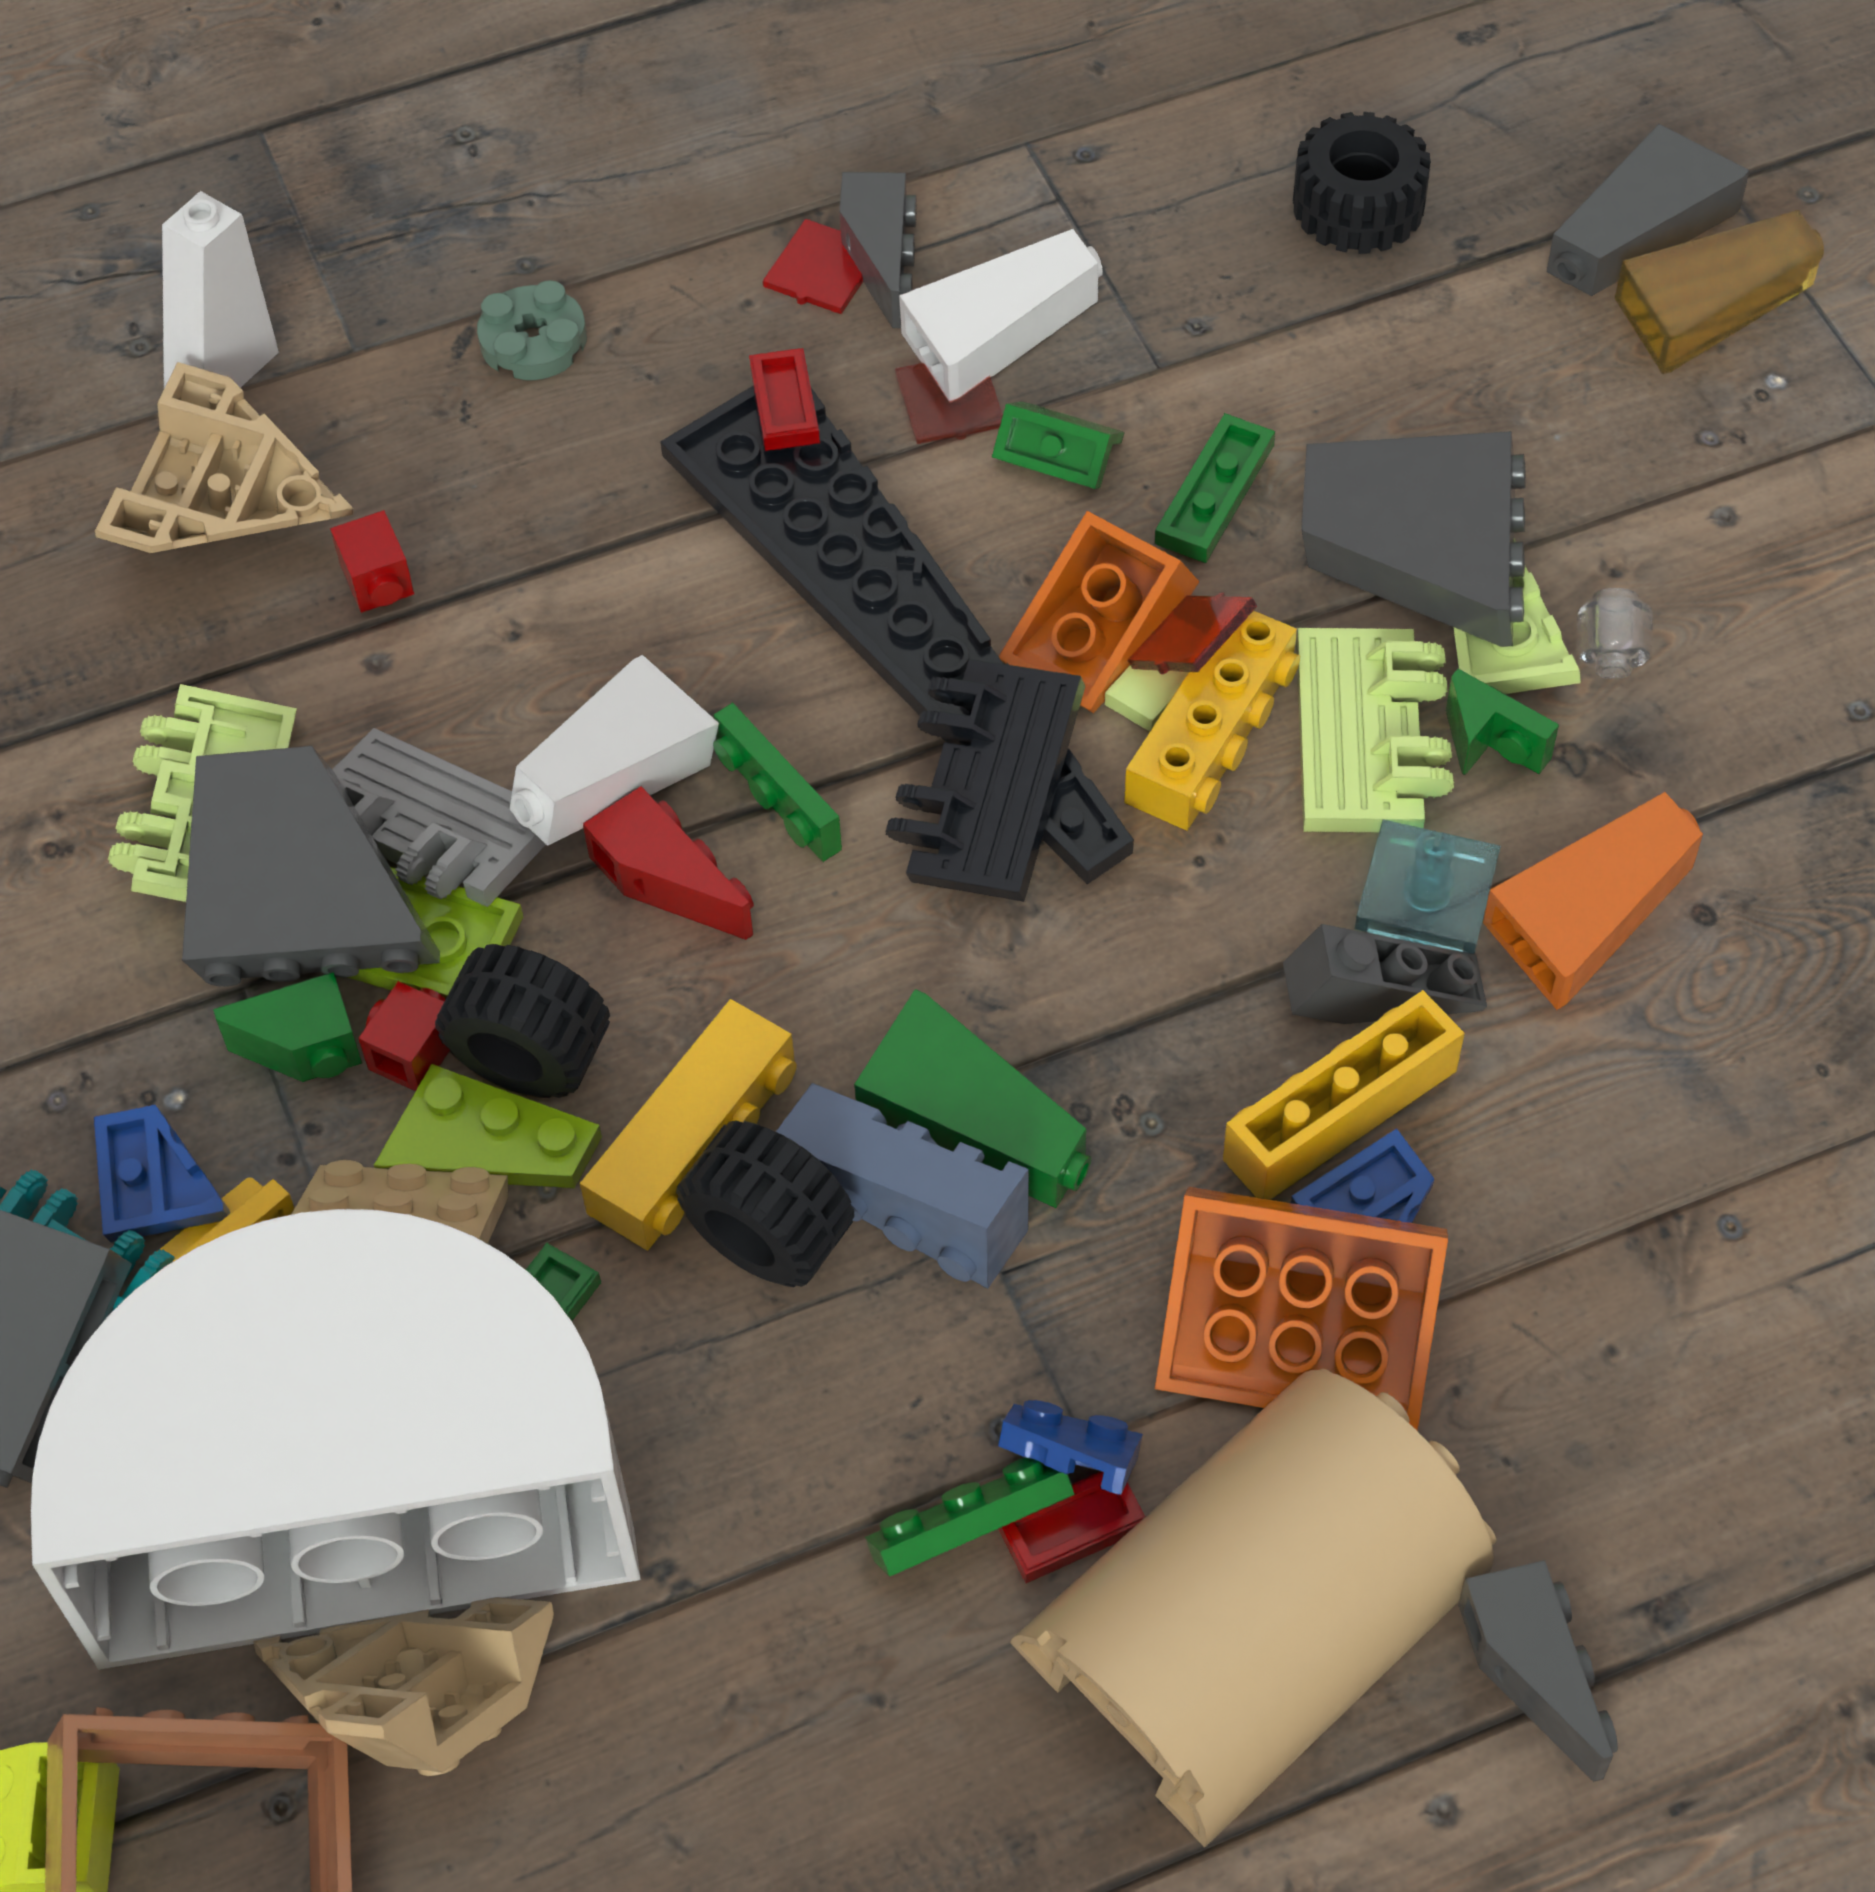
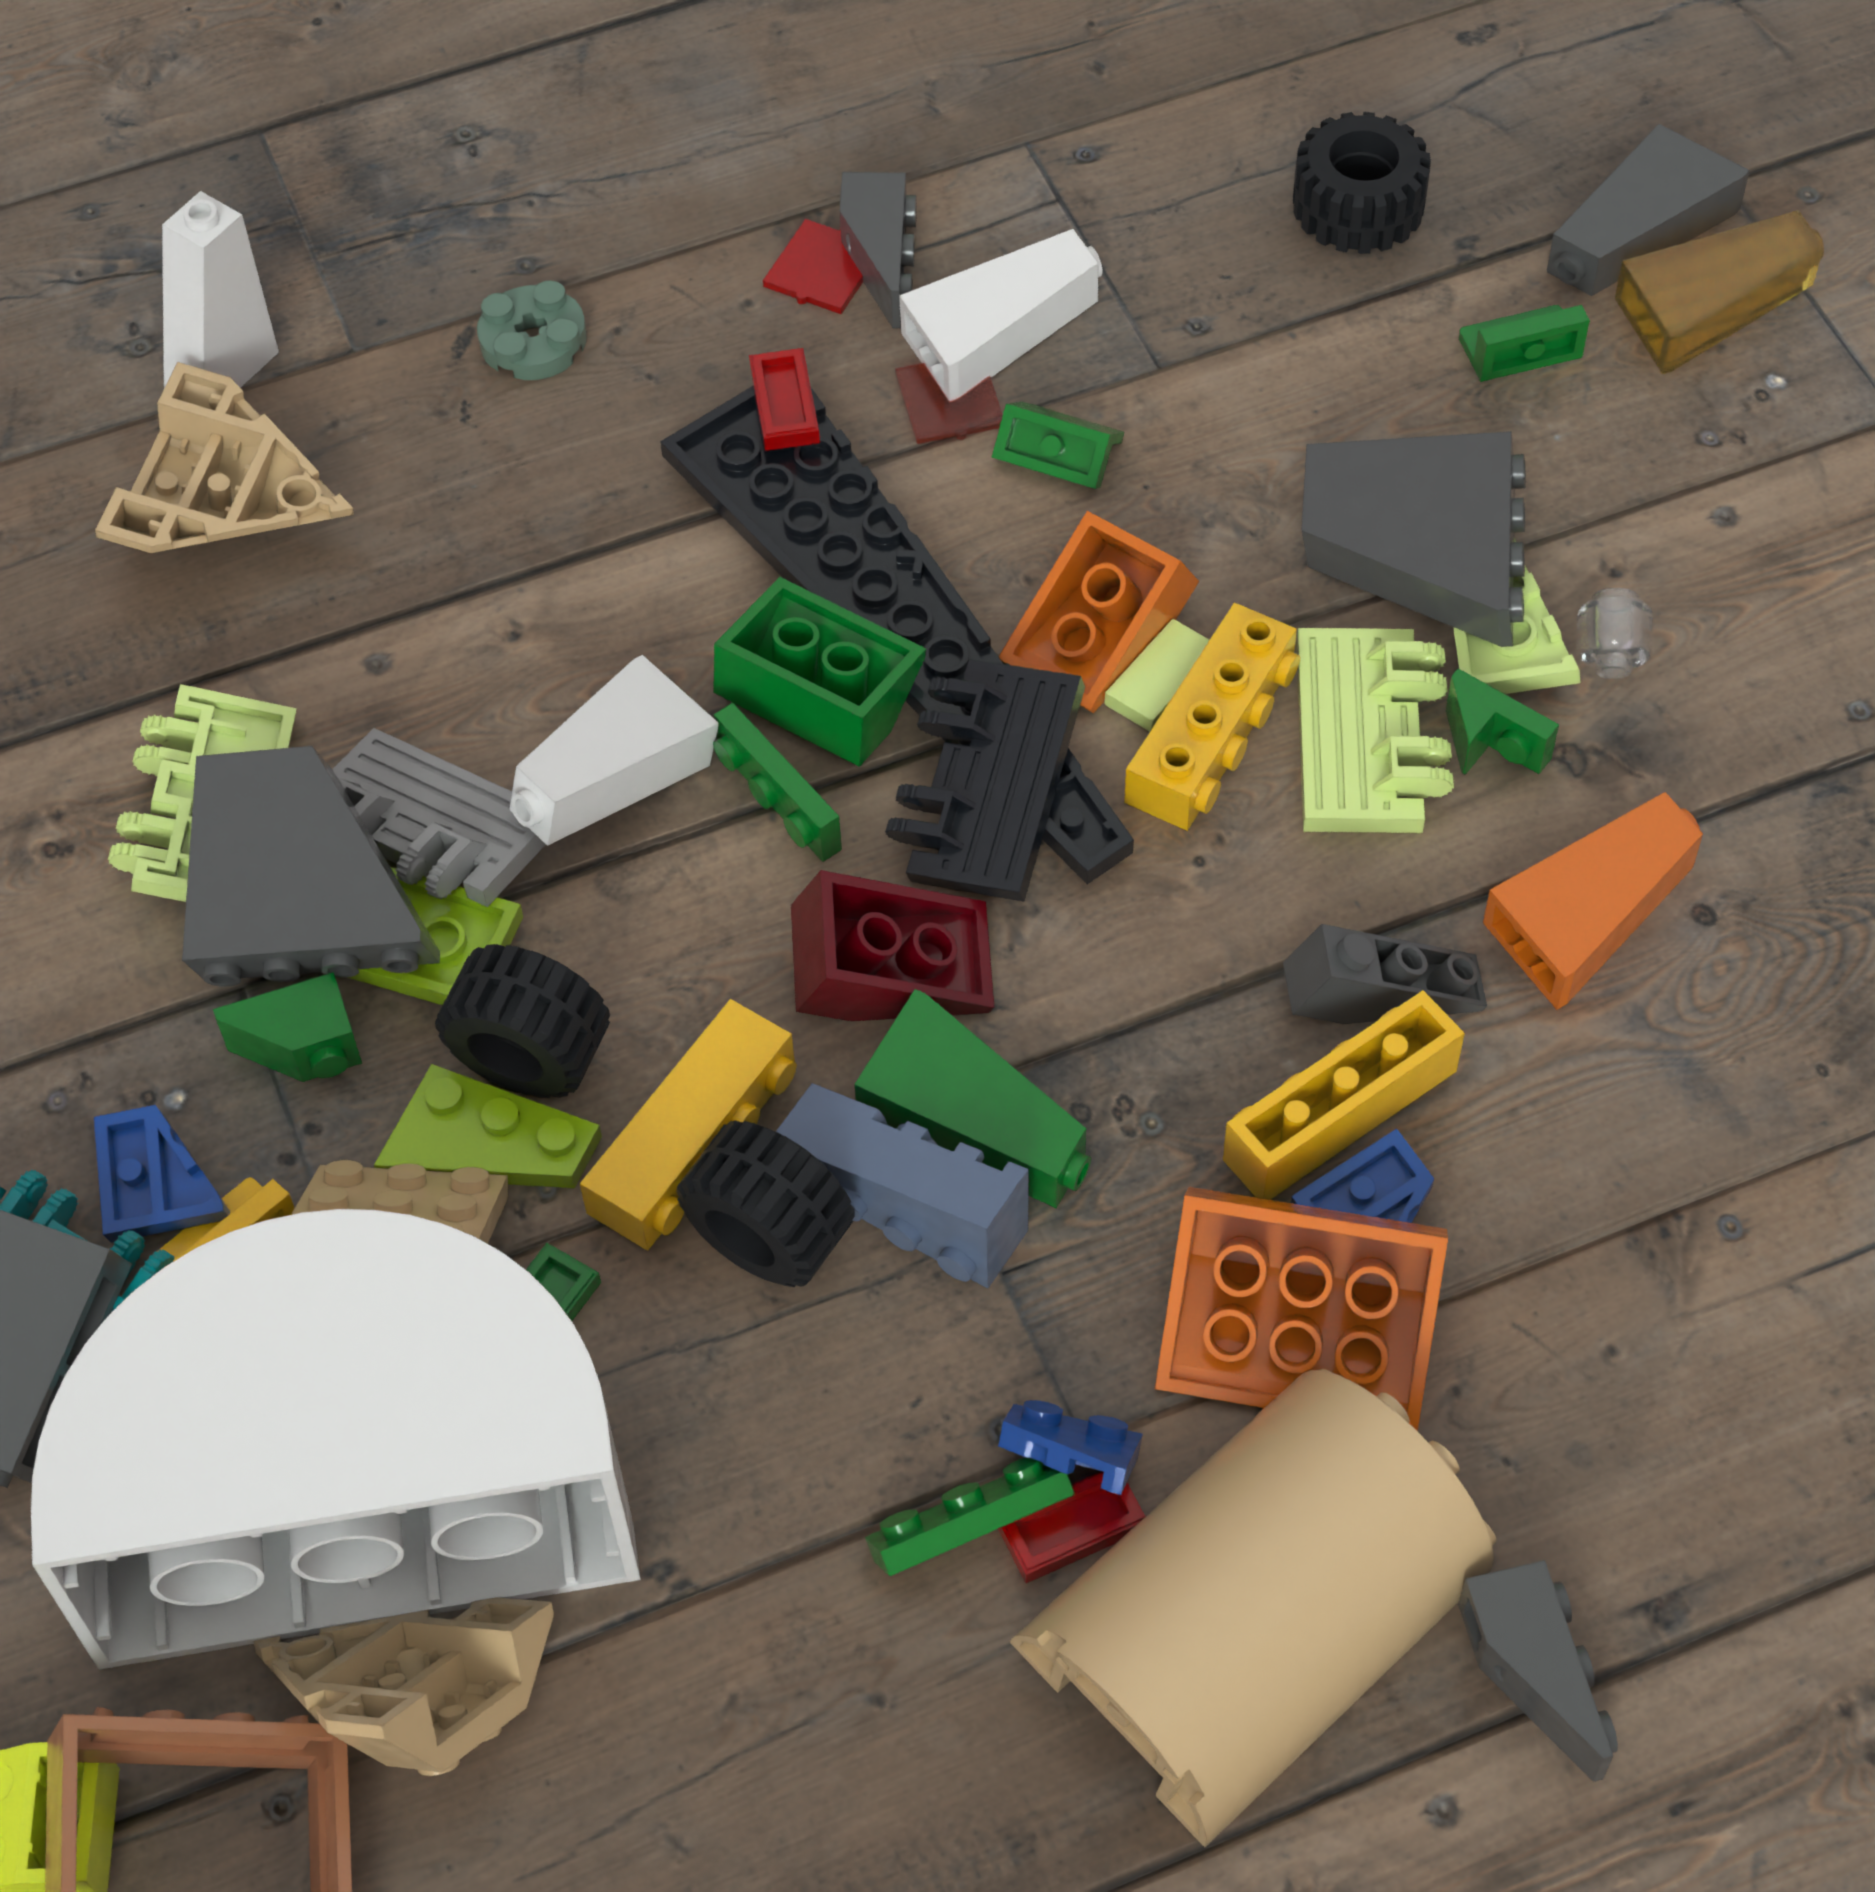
(372, 561): red brick -> none
(402, 1035): red brick -> none
(656, 863): red slope -> none
(816, 670): none -> green slope
(874, 942): none -> dark red slope
(1192, 633): clear red piece -> none
(1214, 488): green plate -> none
(1427, 887): clear light blue tile -> none
(1525, 341): none -> green panel

